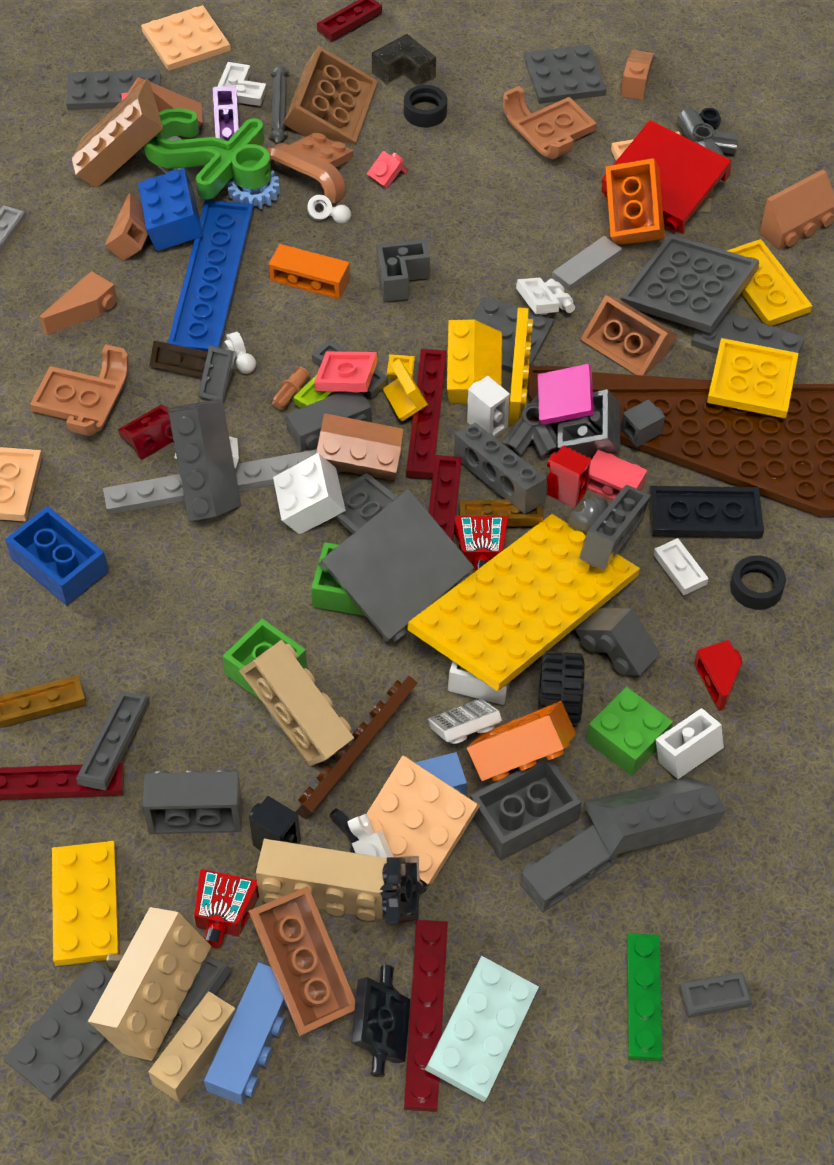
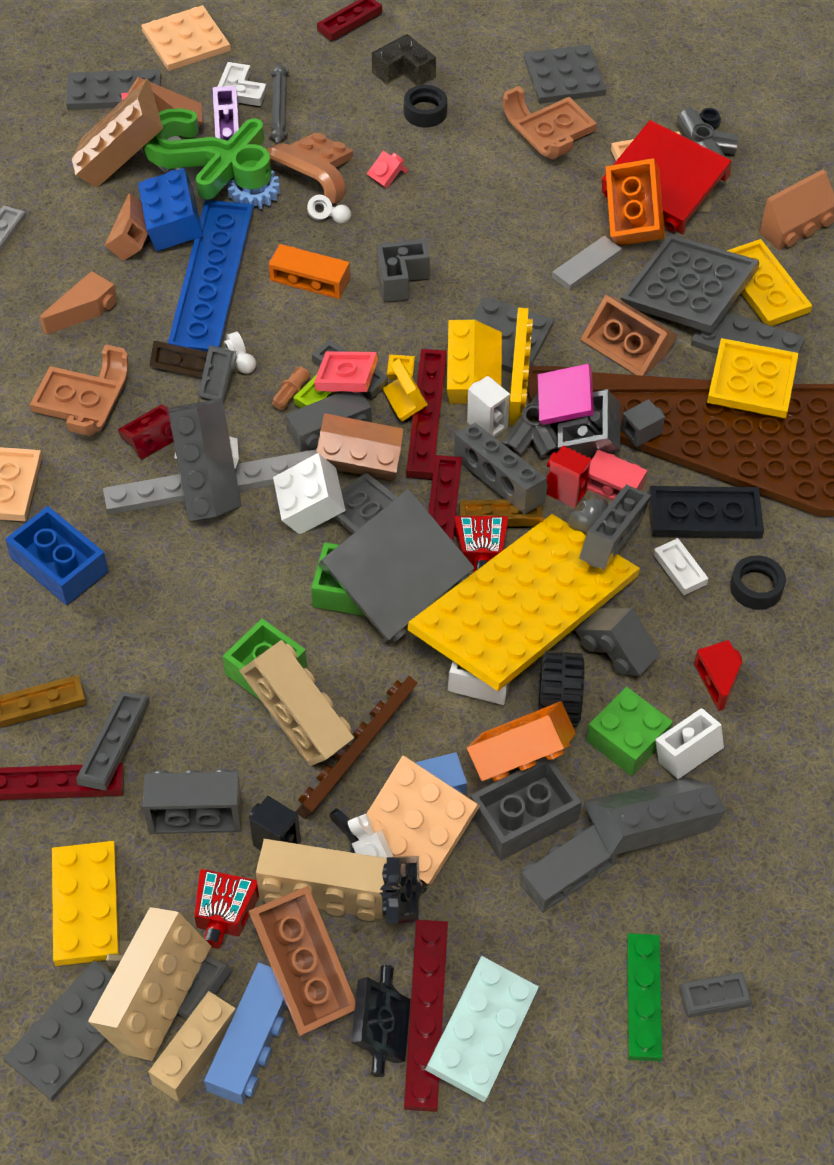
(330, 98): medium nougat slope -> none
(464, 720): tile -> none
(546, 296): white plate -> none
(636, 74): nougat slope -> none

